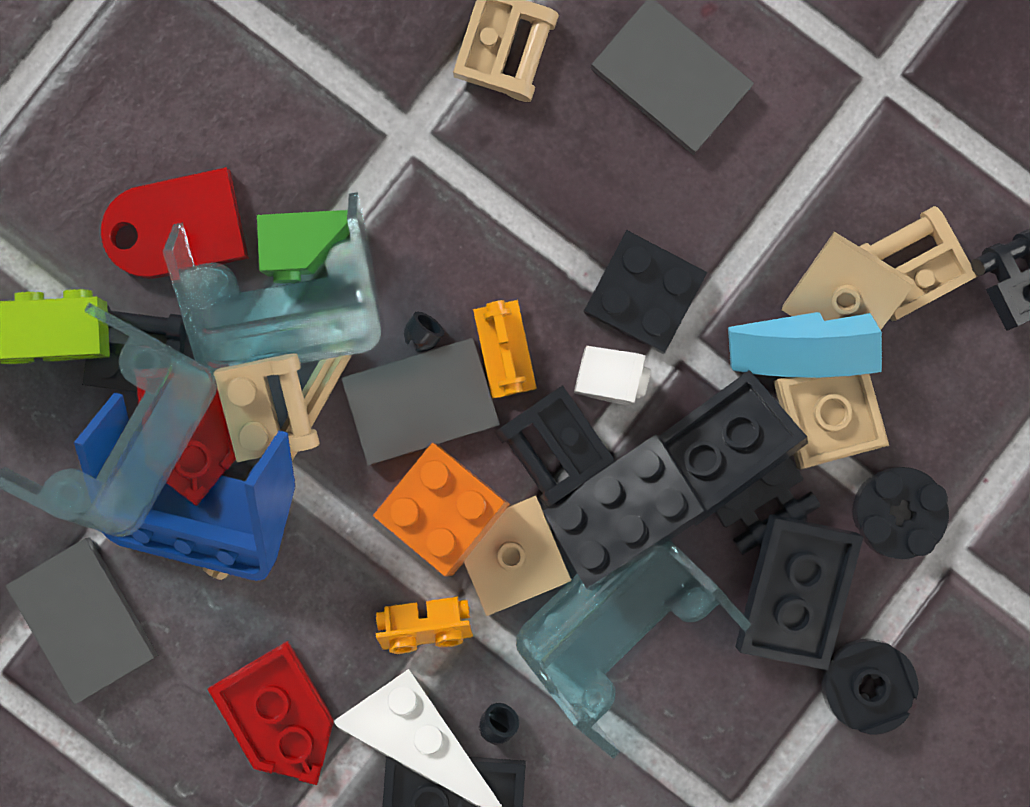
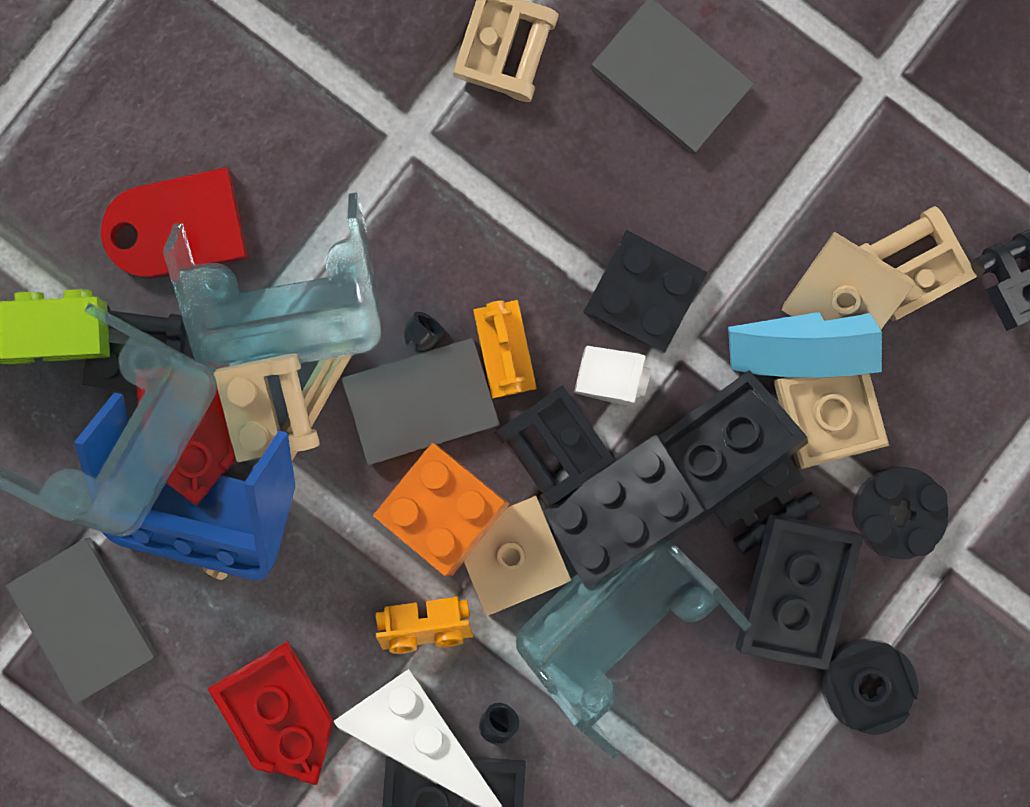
(297, 242): bright green slope -> none

